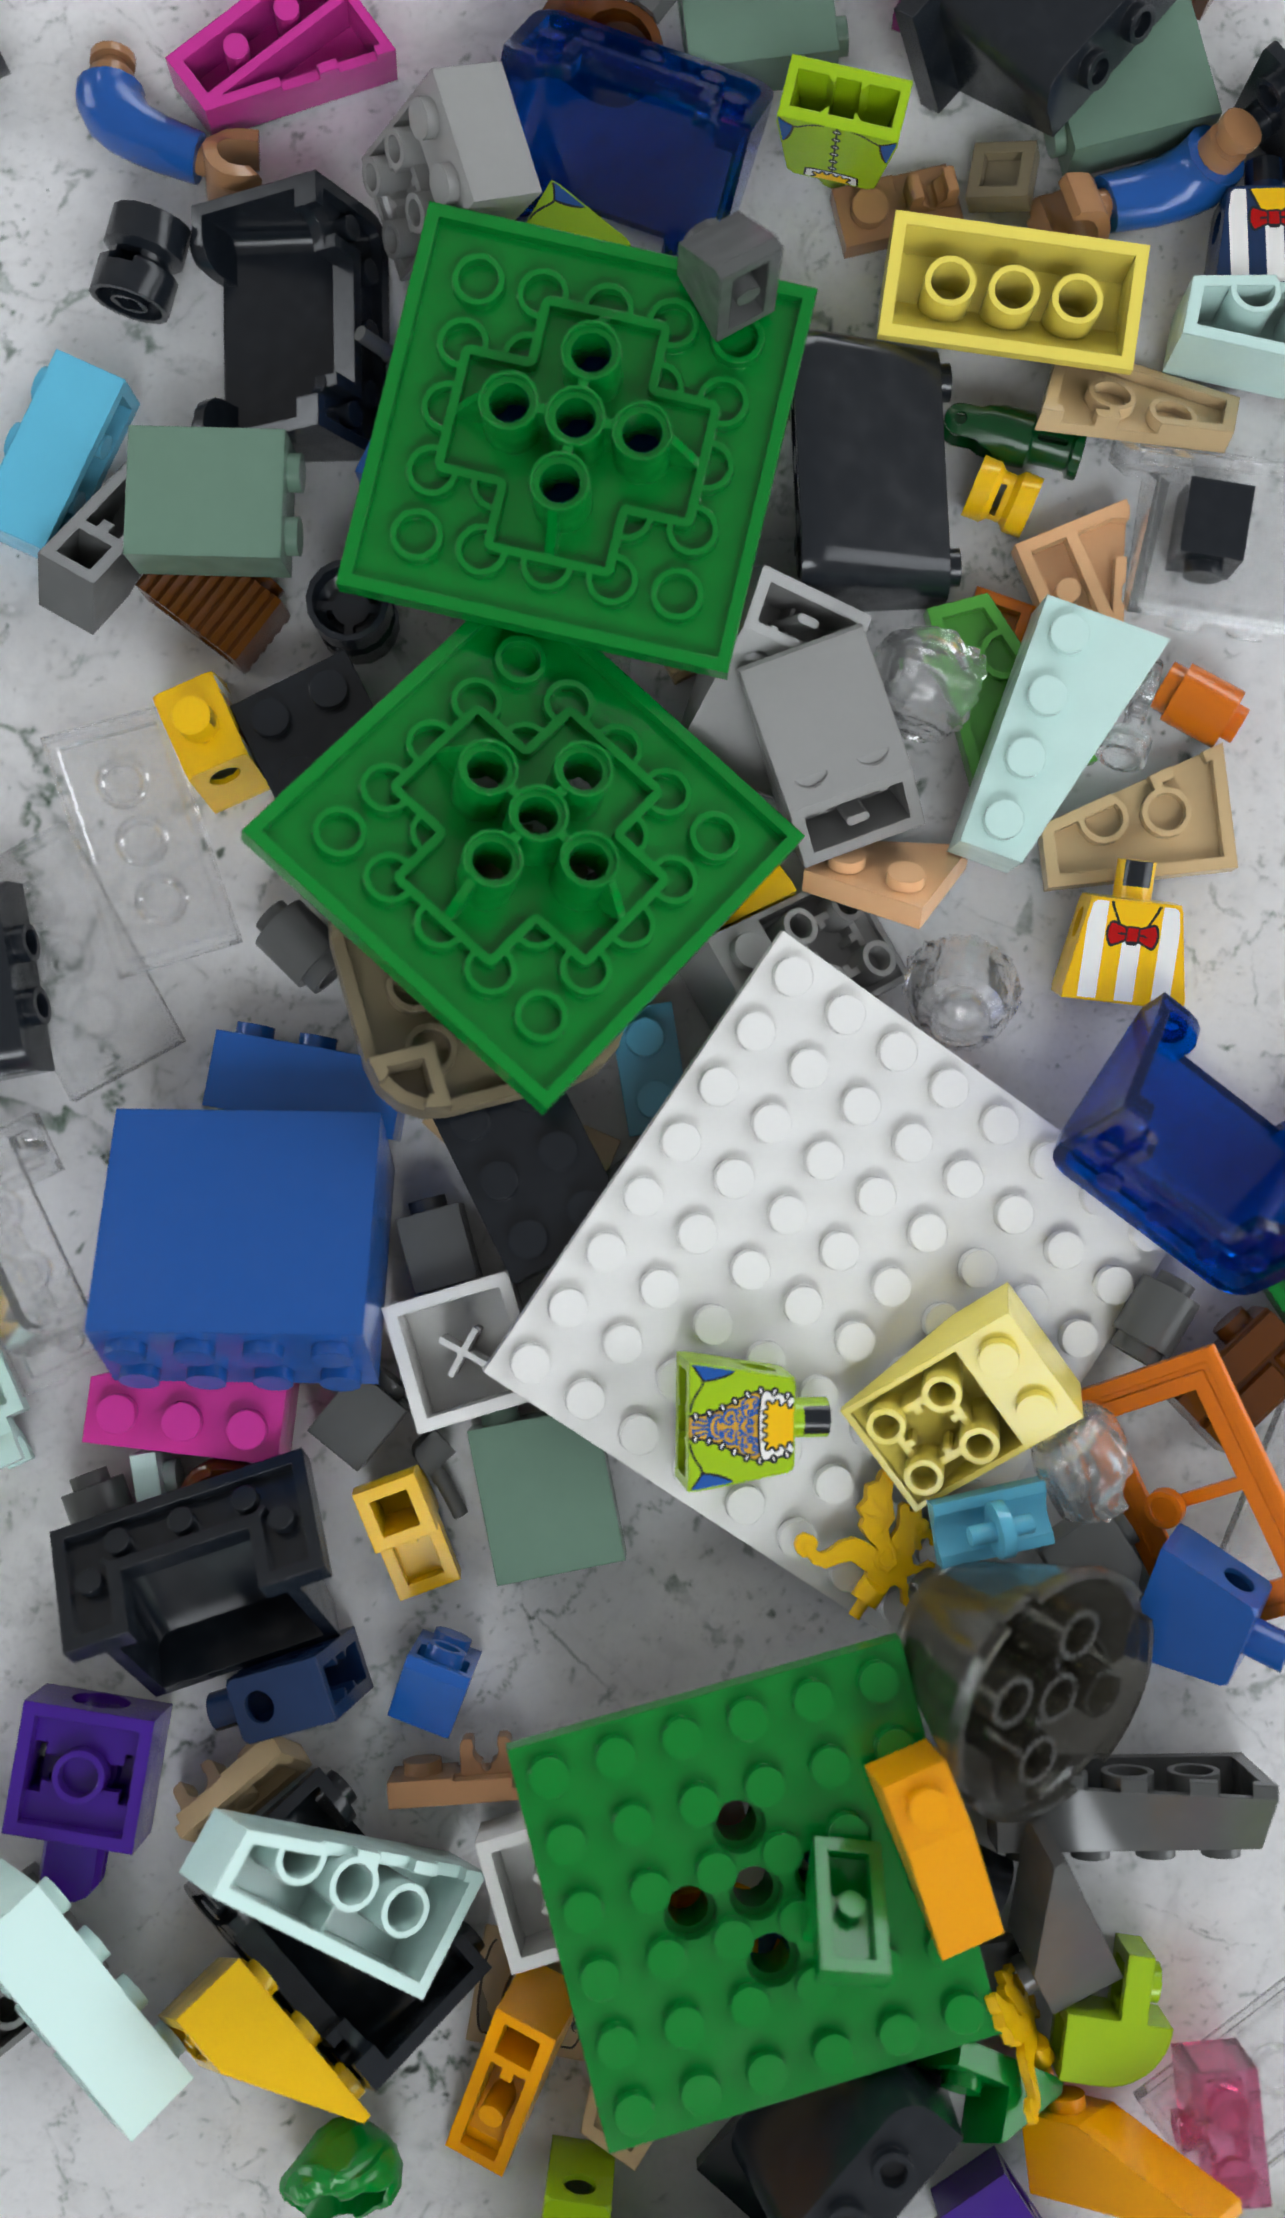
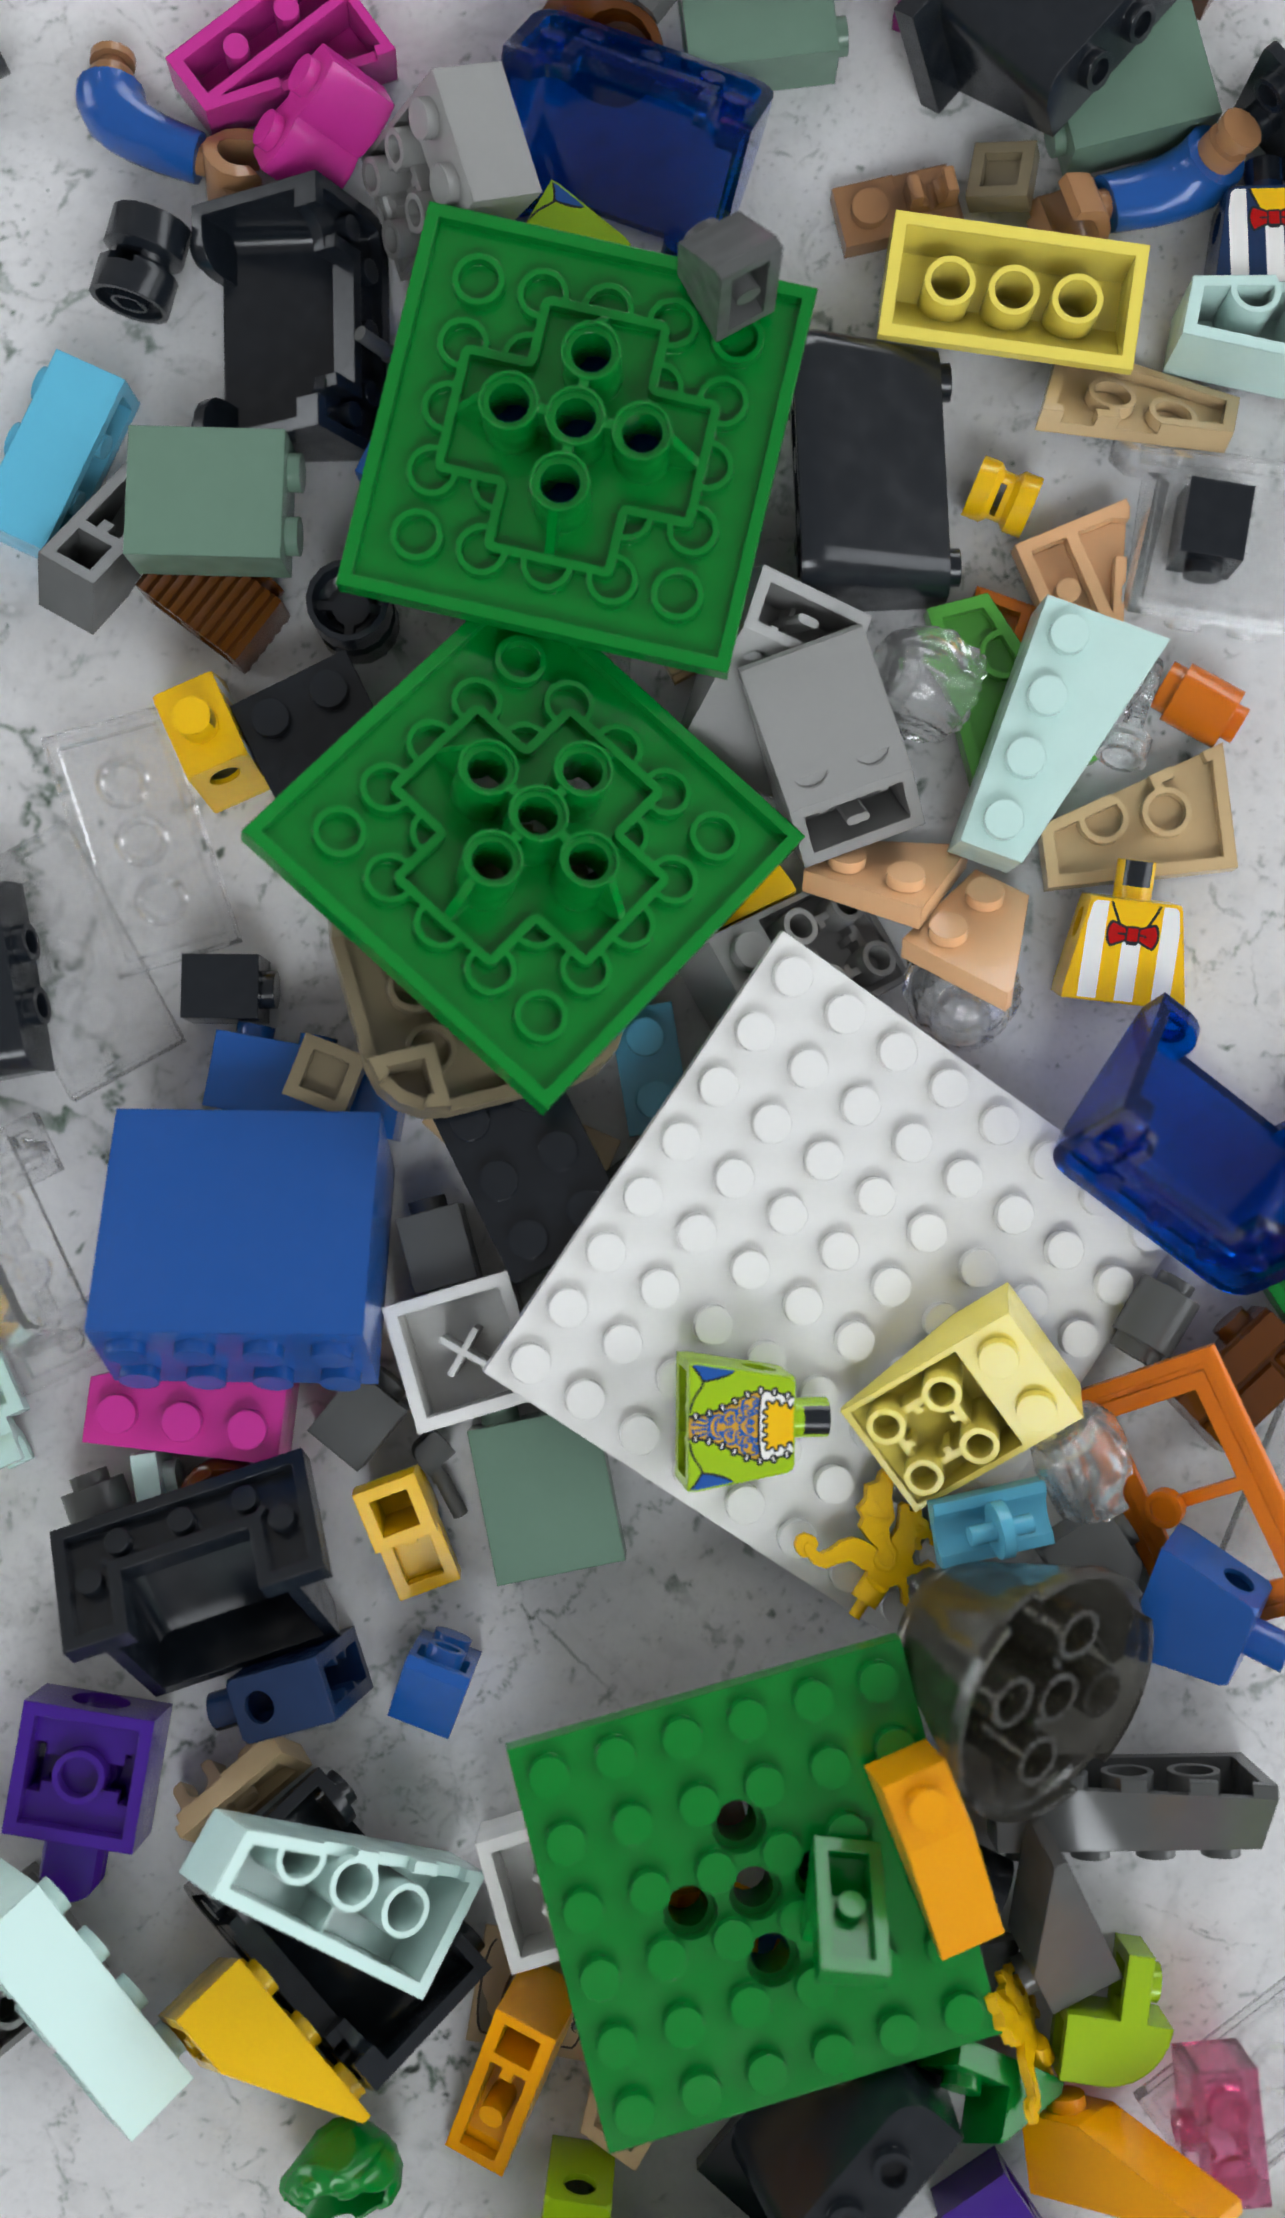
(228, 988): none -> black brick
(297, 944): dark grey brick -> none
(325, 120): none -> dark pink brick
(325, 1074): none -> dark tan plate
(430, 1783): medium nougat plate -> none
(840, 121): lime torso -> none
(973, 938): none -> light nougat wing
(1011, 437): dark green piece -> none

